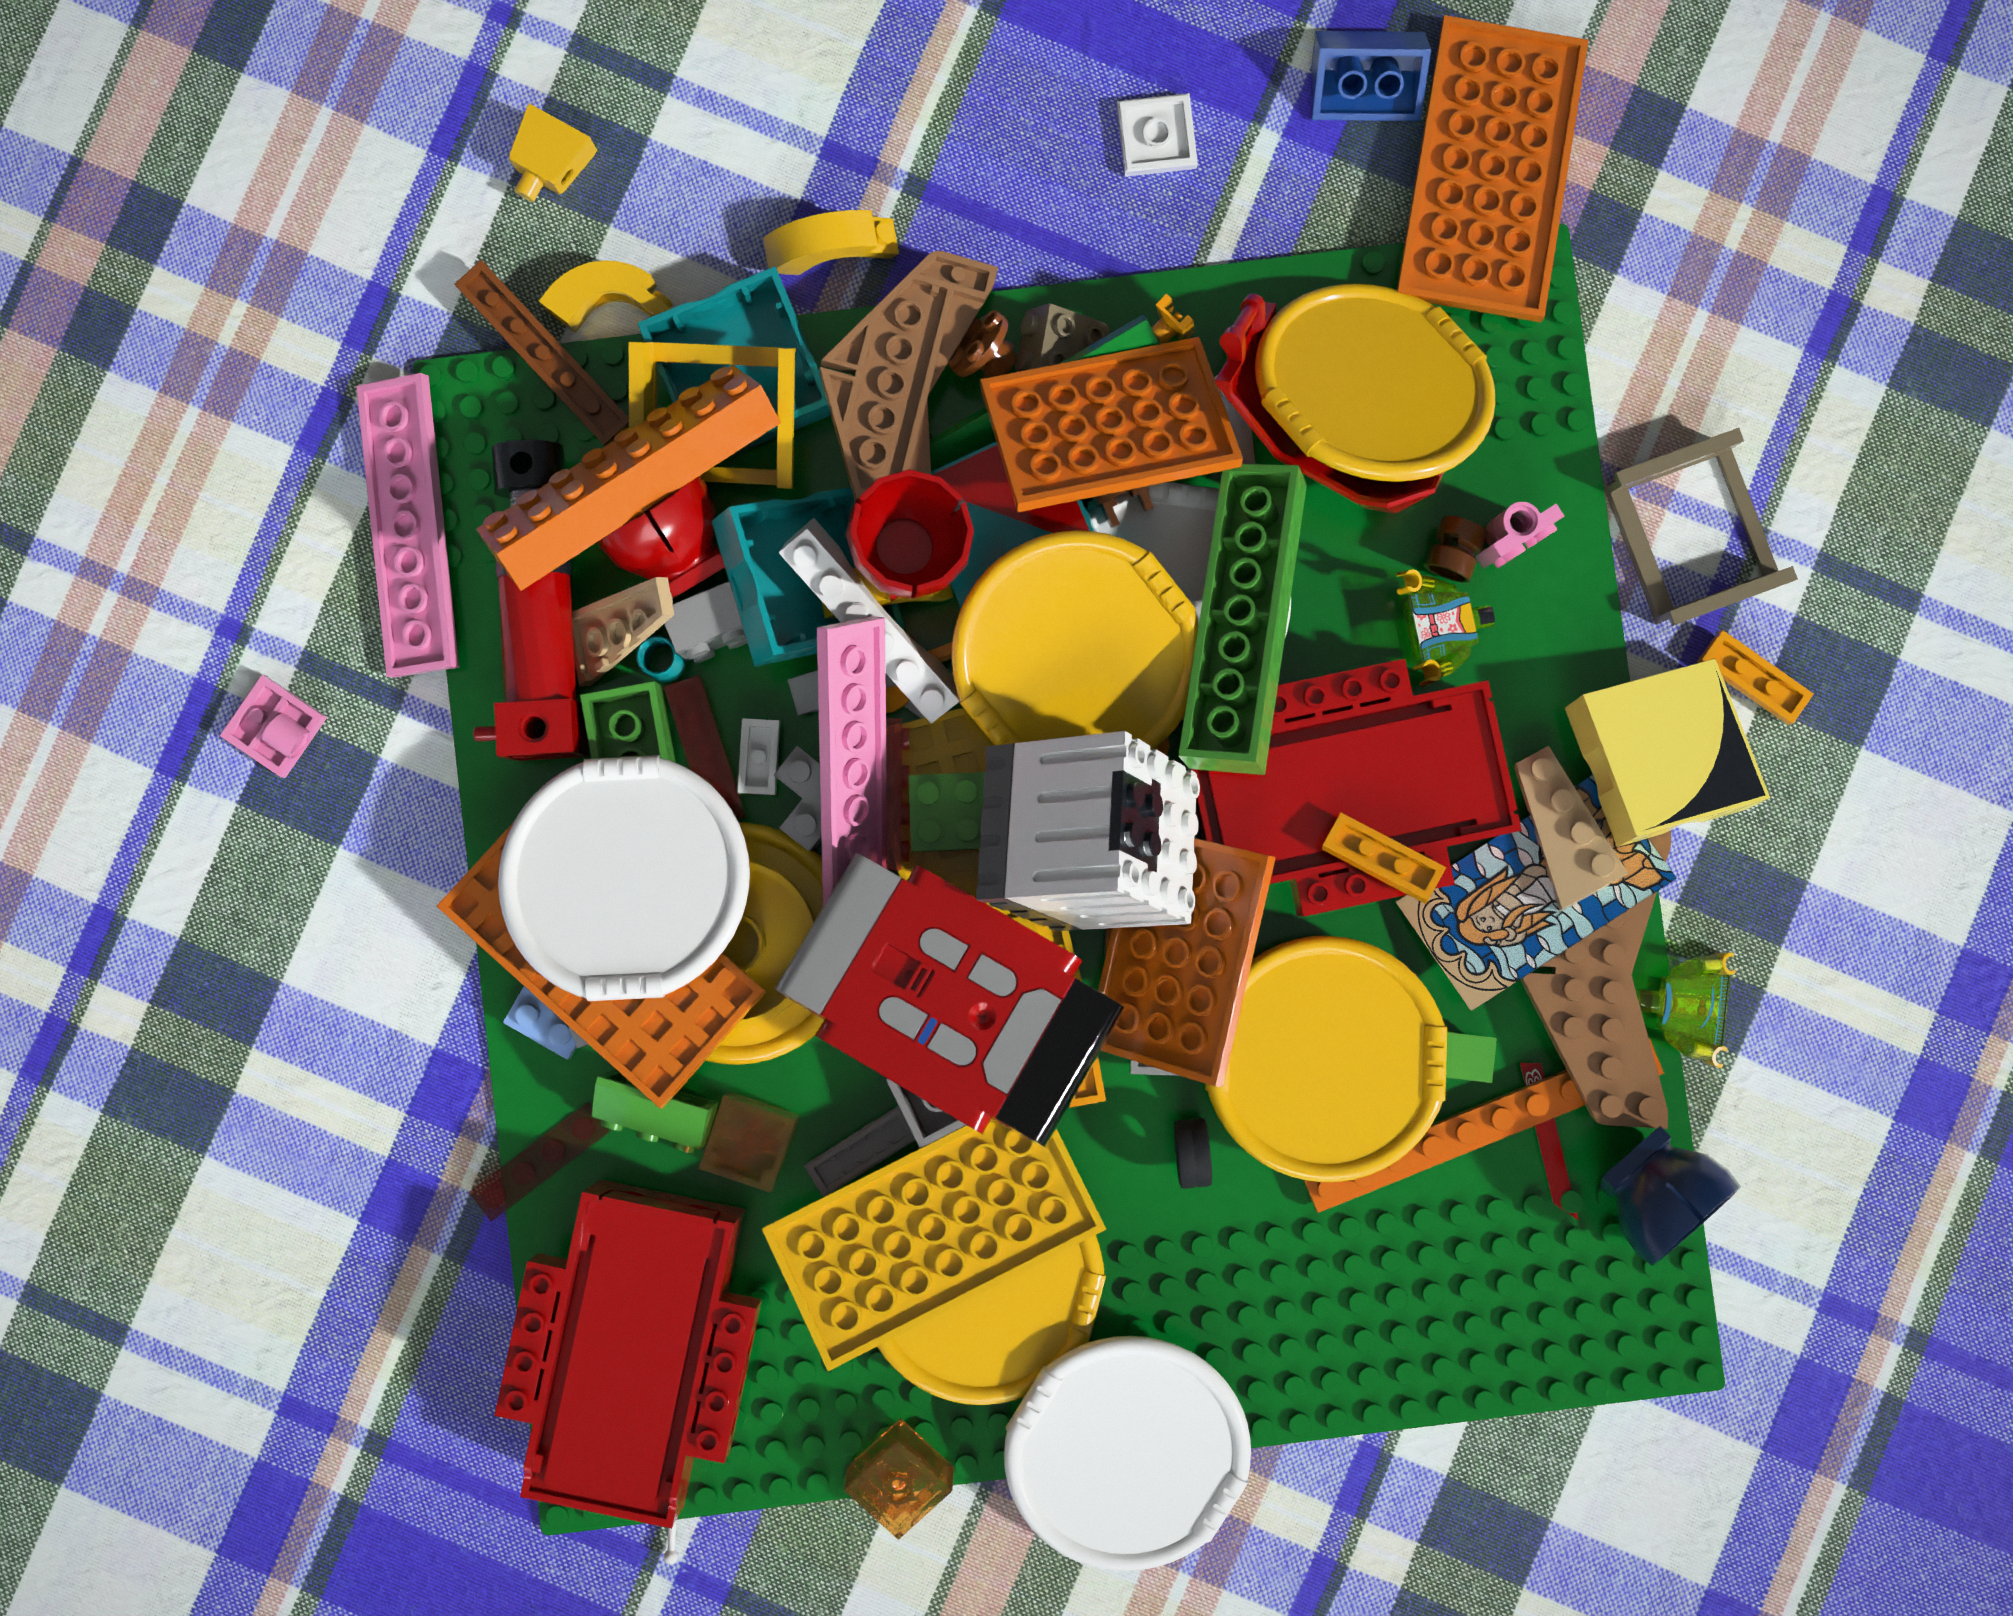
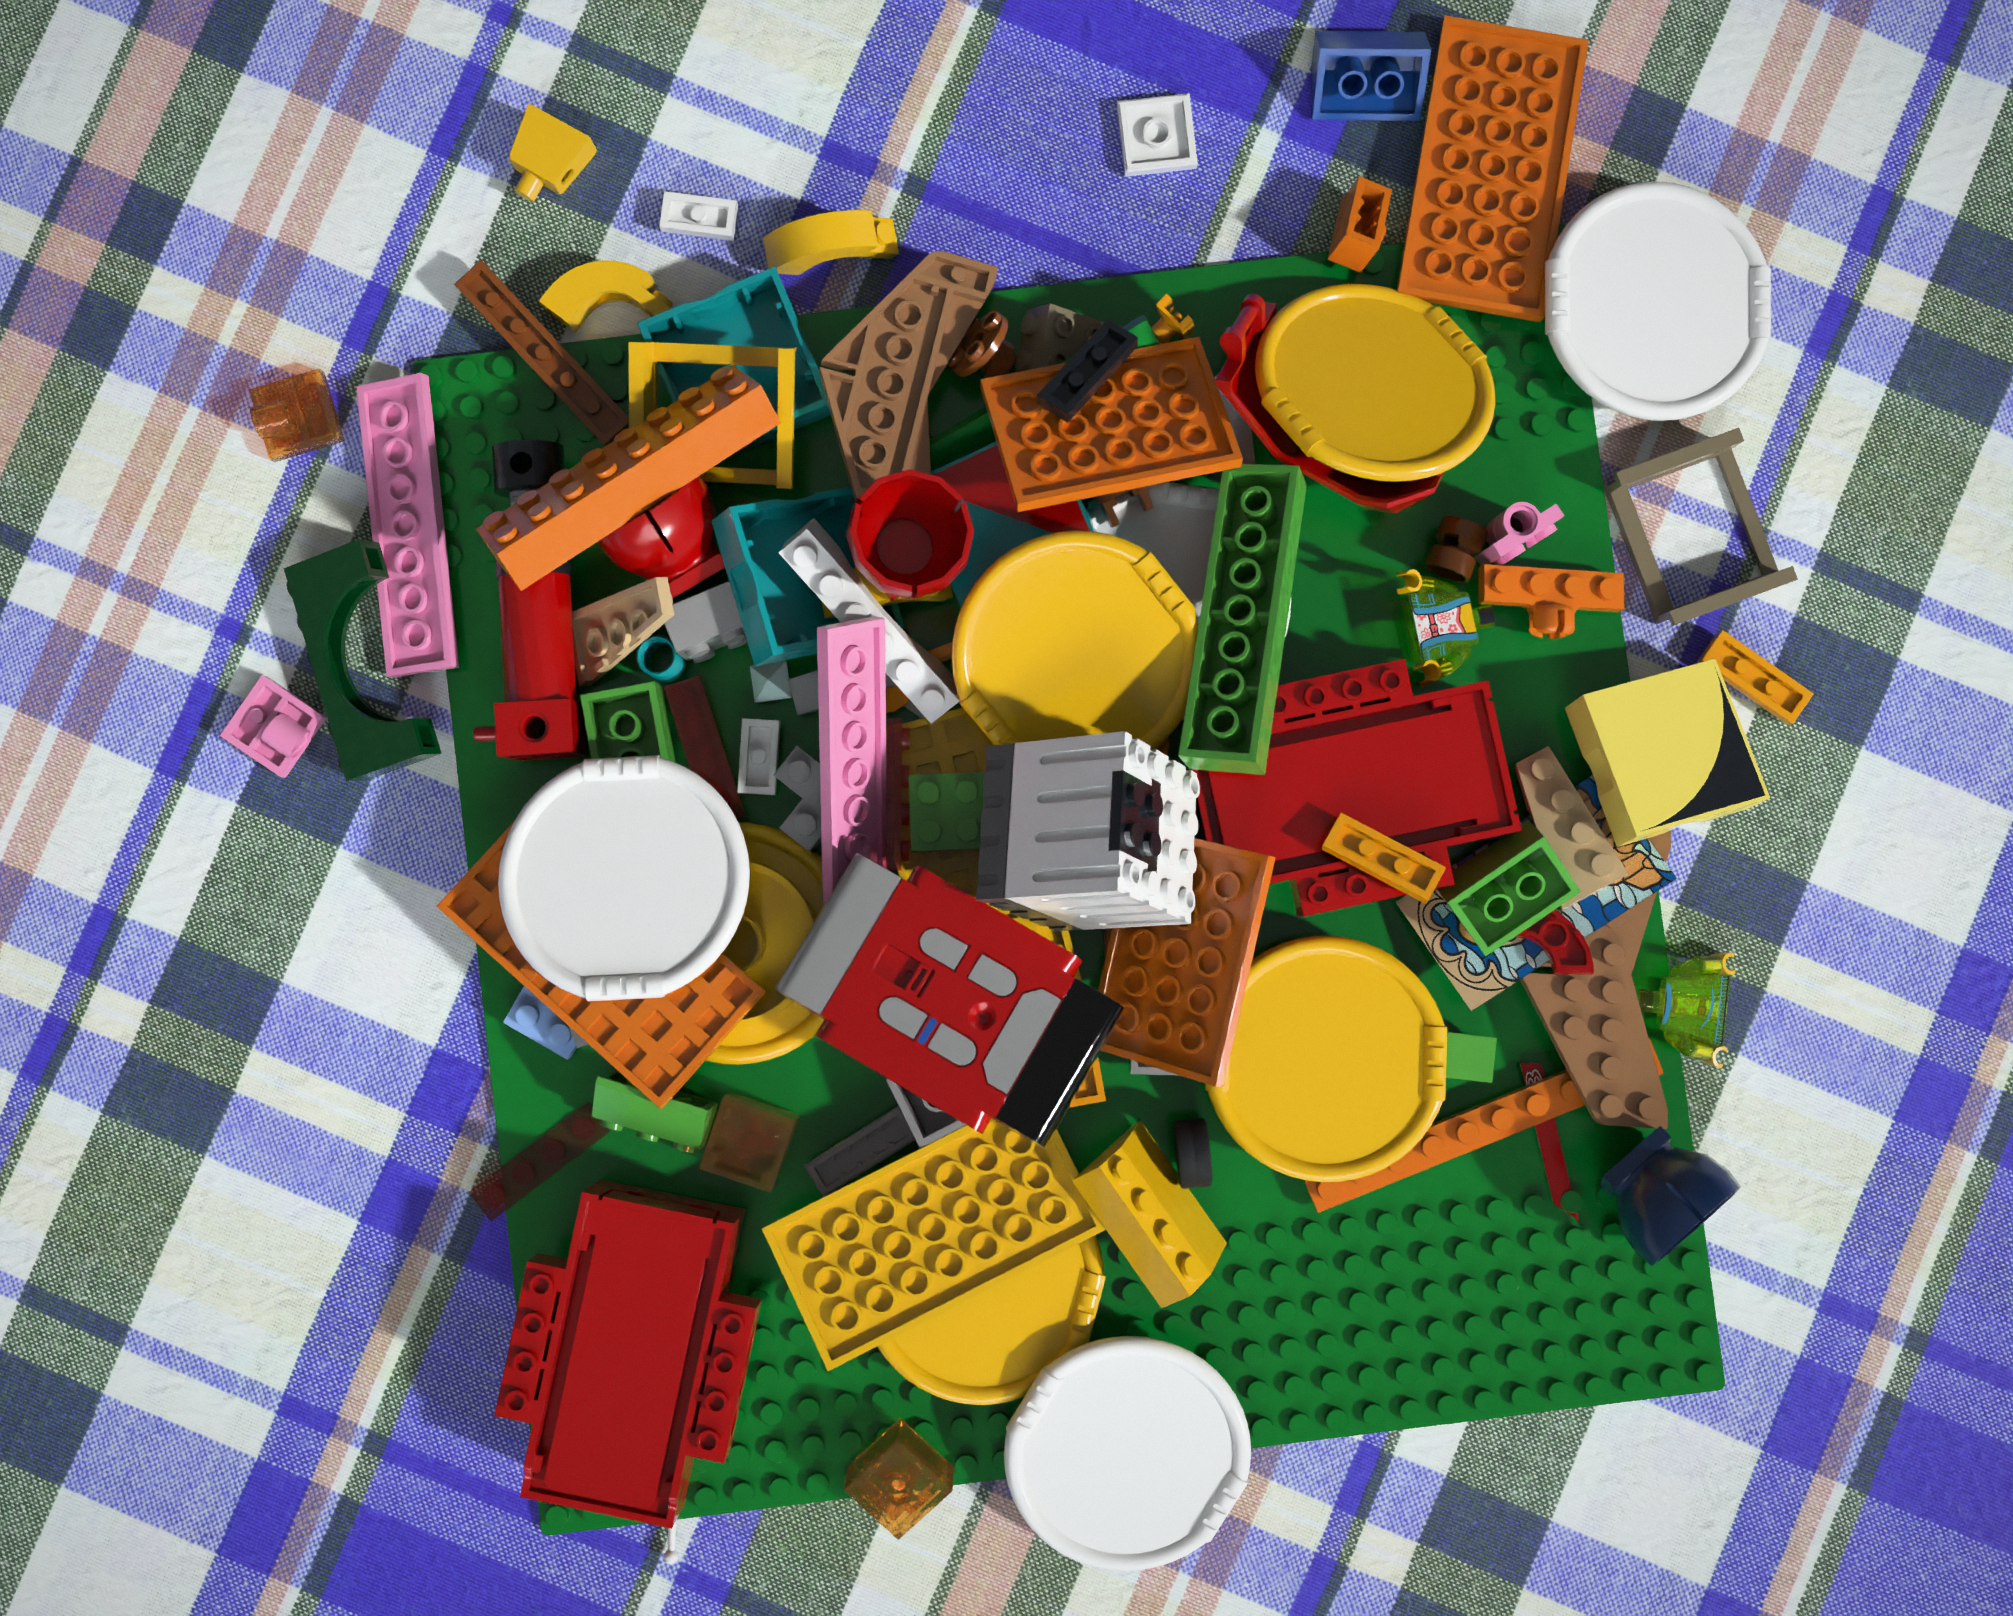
(295, 415): none -> clear orange plate
(324, 598): none -> dark green arch
(698, 216): none -> white plate
(770, 682): none -> light aqua slope
(1087, 370): none -> black plate
(1151, 1216): none -> yellow slope
(1360, 224): none -> orange brick
(1508, 887): none -> bright green slope
(1550, 594): none -> orange plate
(1561, 944): none -> red tile
(1657, 301): none -> white piece

